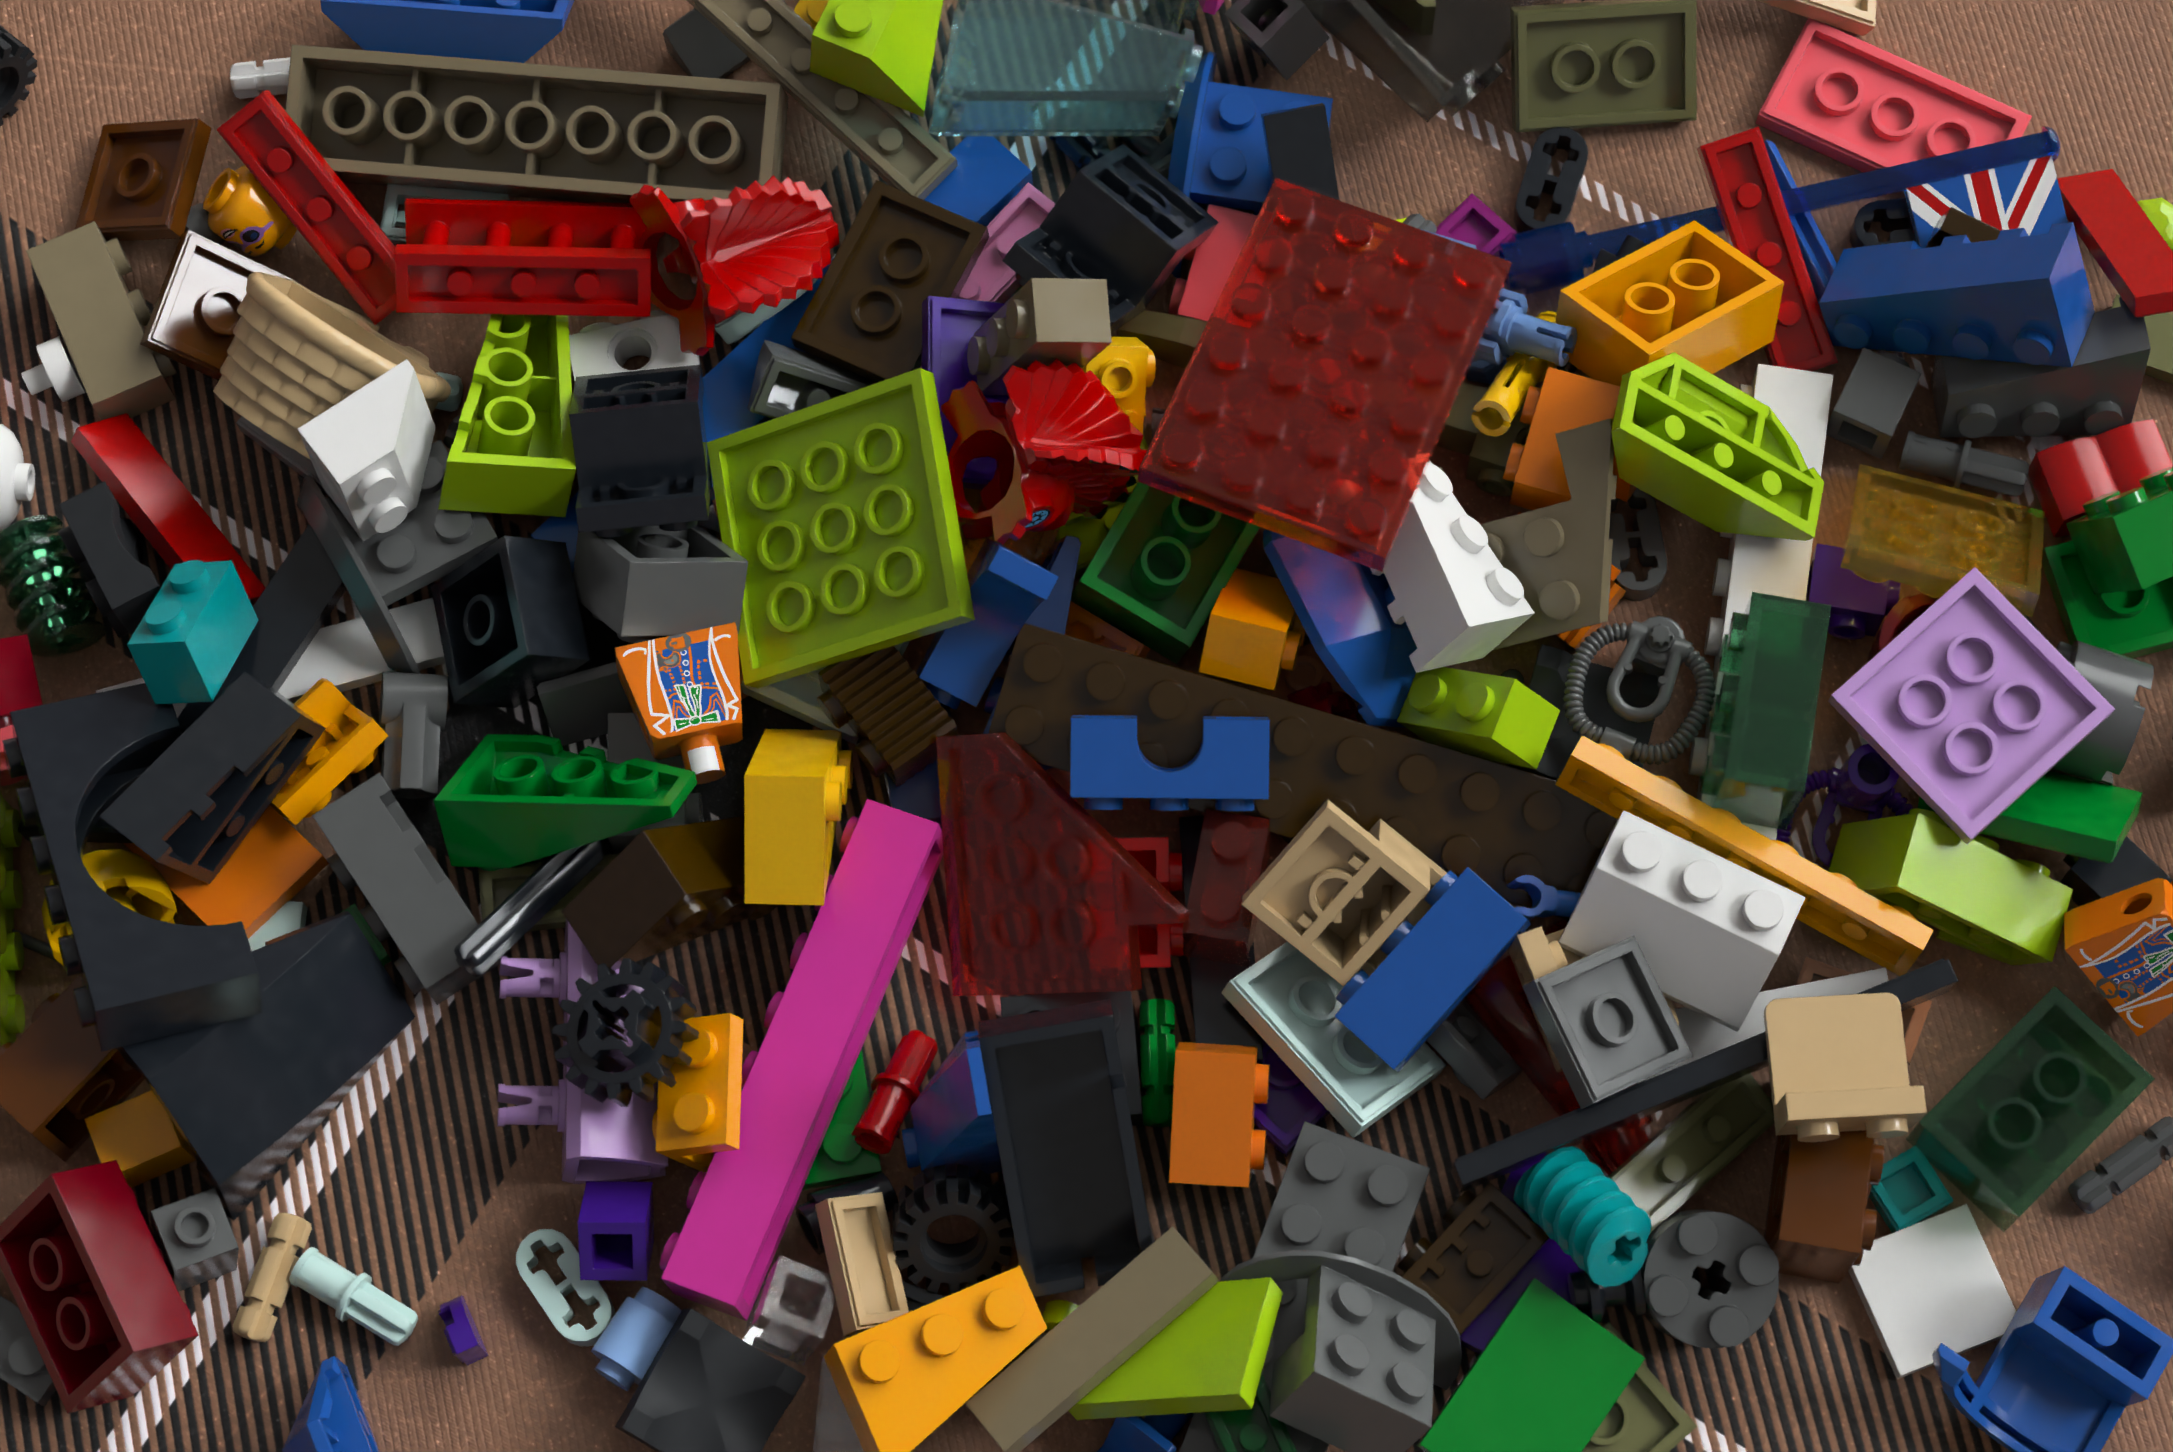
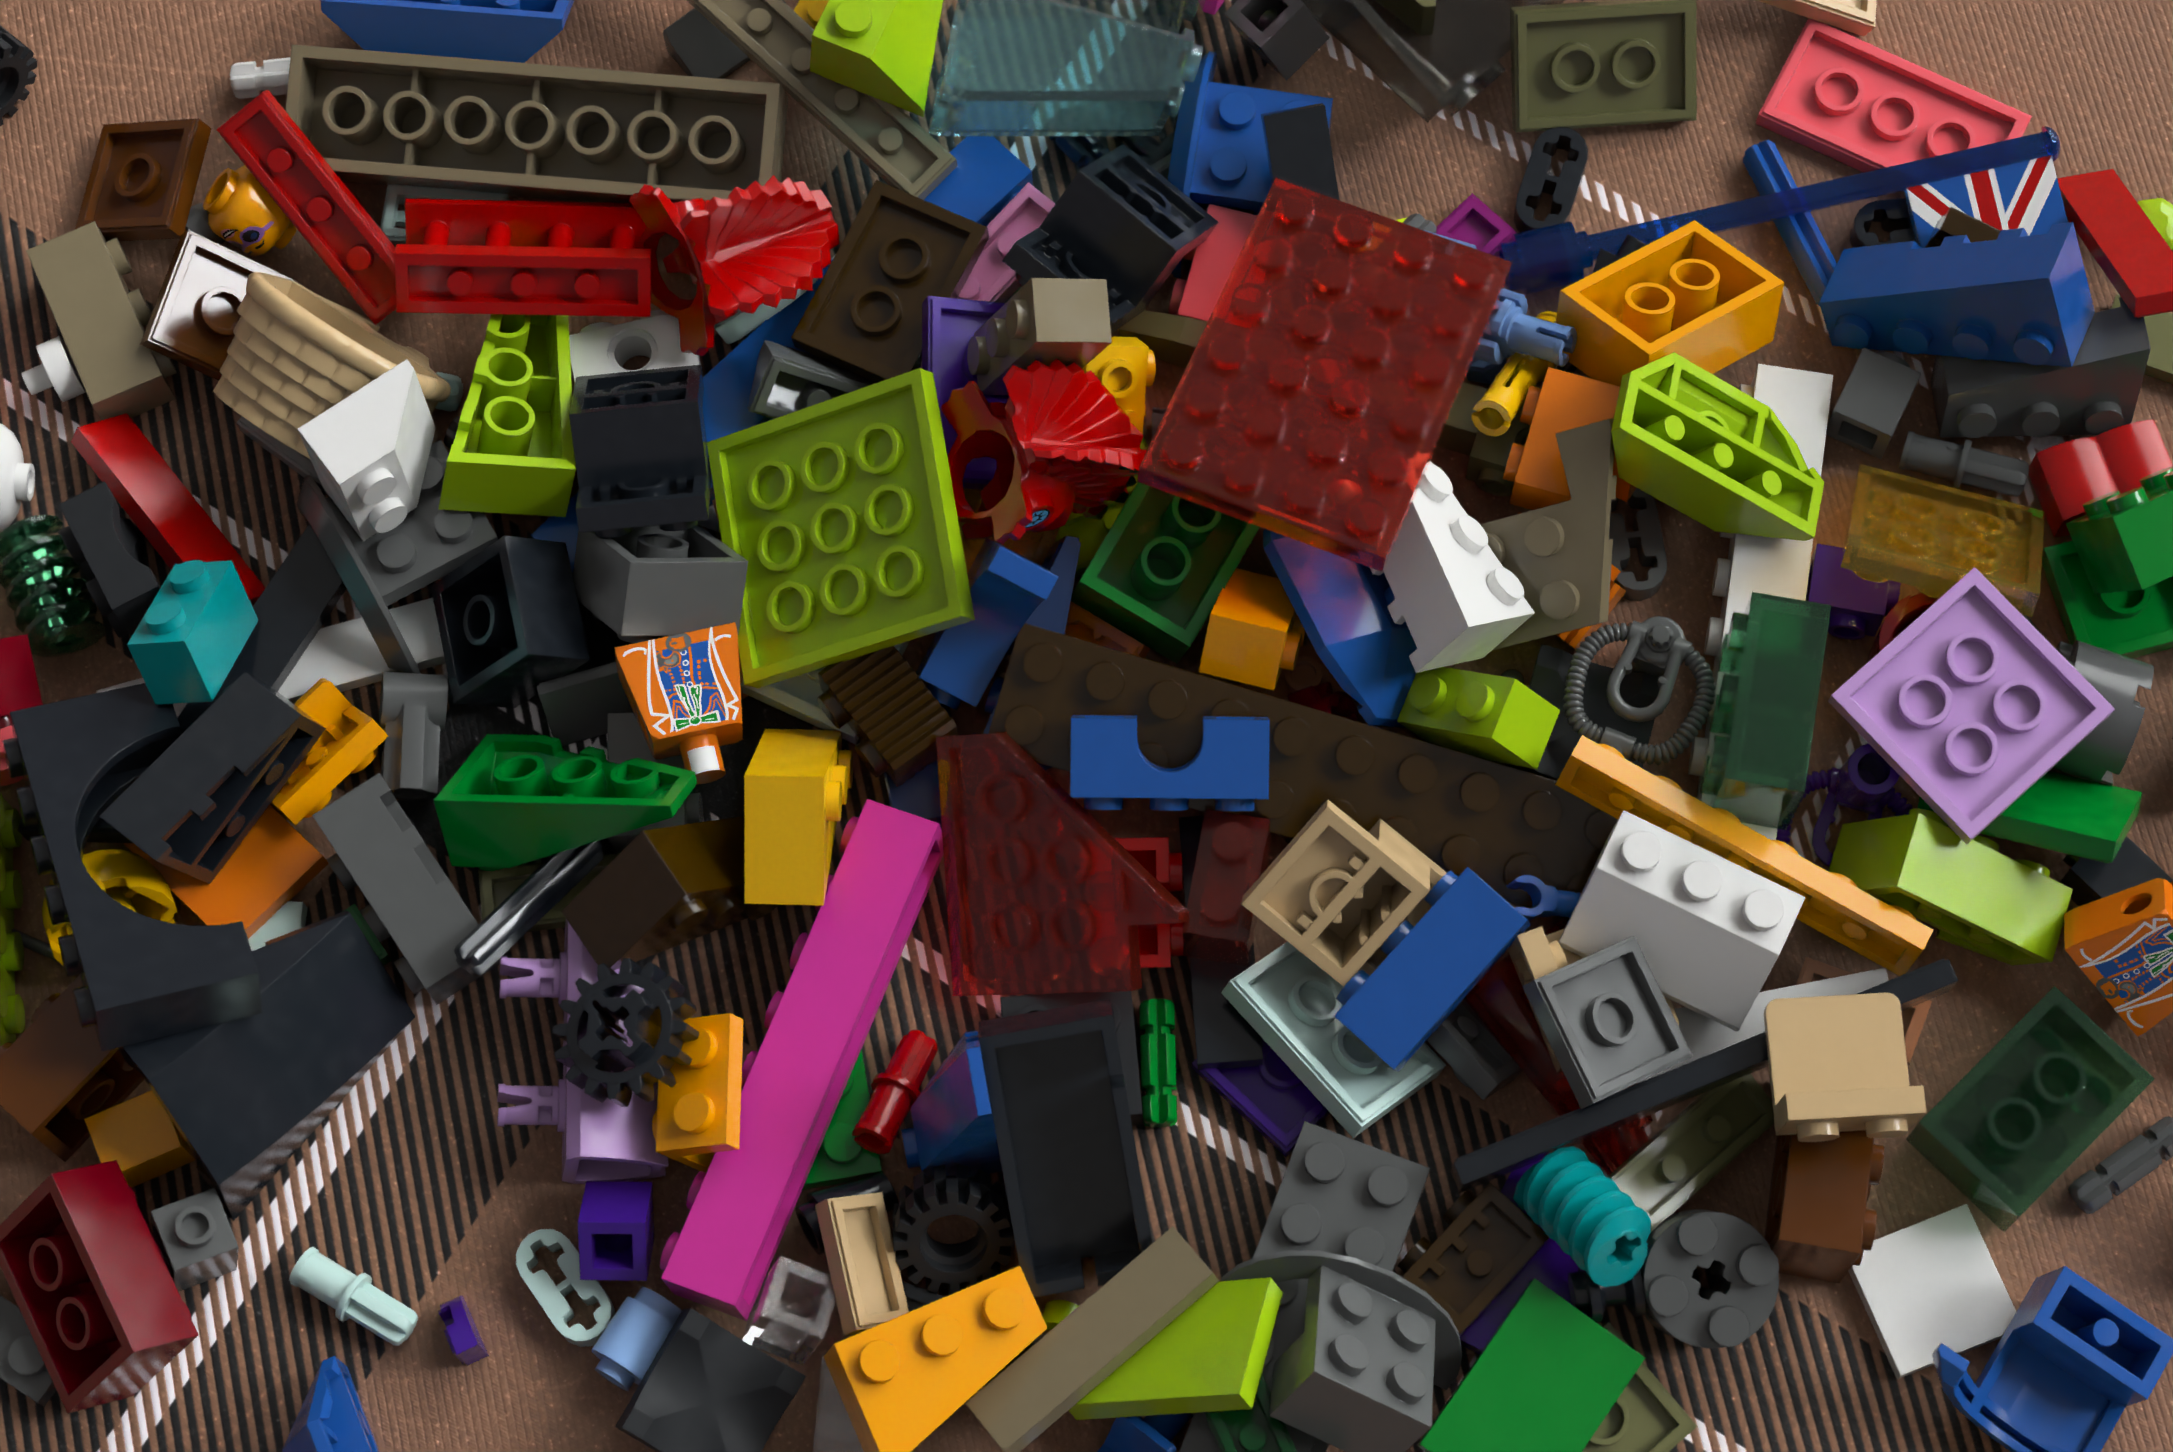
(271, 1277): tan axle -> none
(1215, 1114): orange brick -> none
(1762, 230): red tile -> none
(1908, 1191): teal tile -> none

